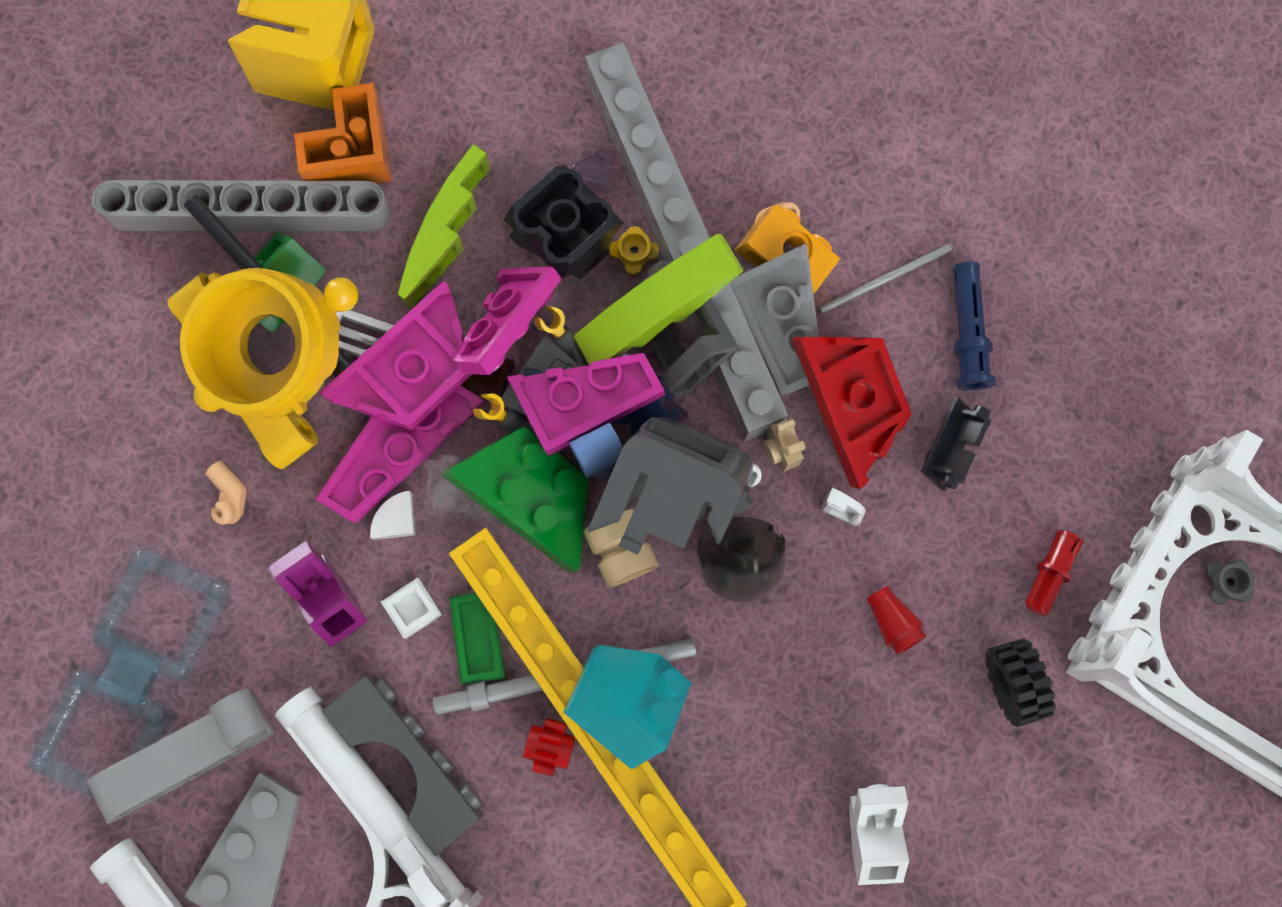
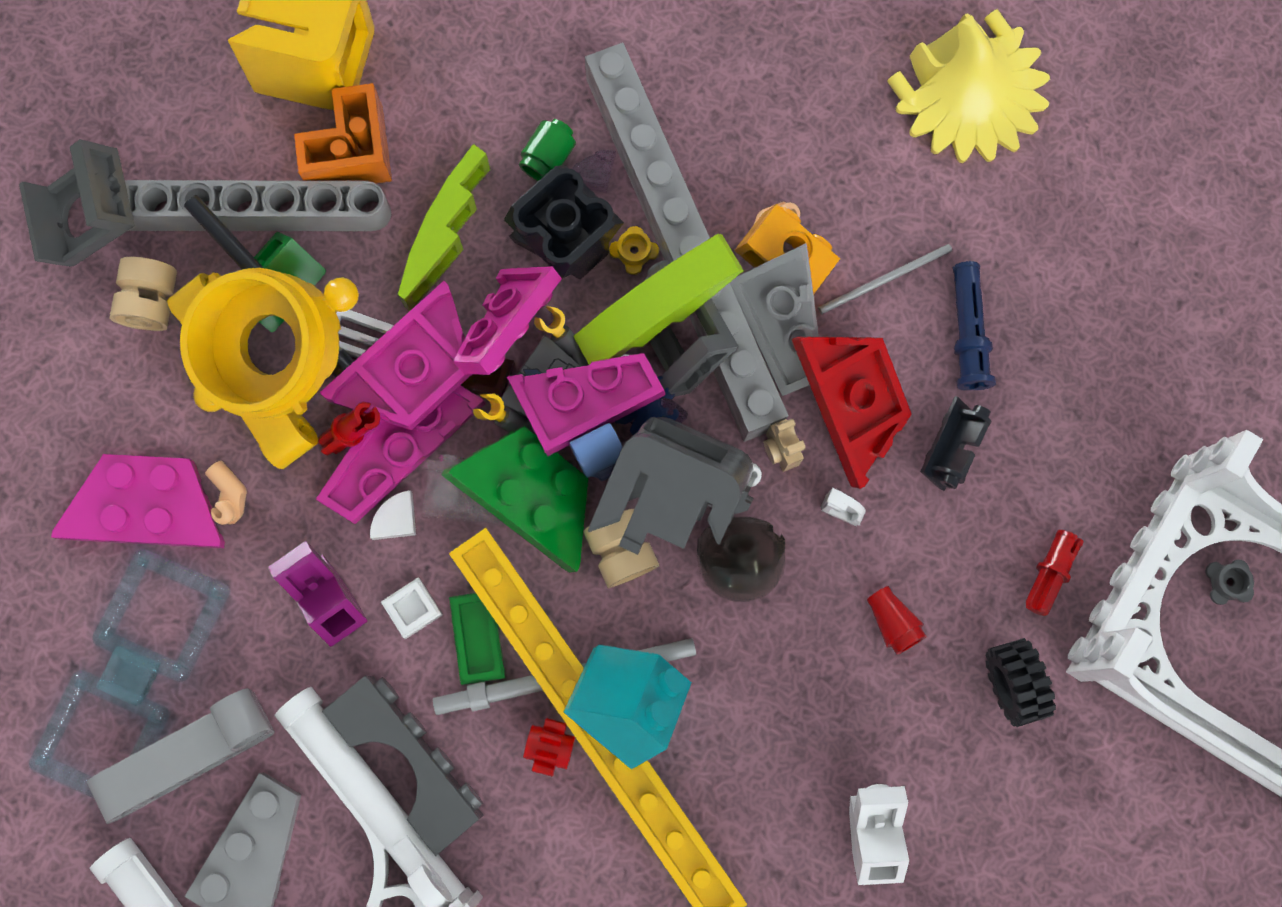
(104, 199): none -> dark grey panel
(141, 504): none -> dark pink wing
(143, 293): none -> tan wheel
(349, 429): none -> red axle
(547, 148): none -> green brick
(973, 88): none -> light yellow piece

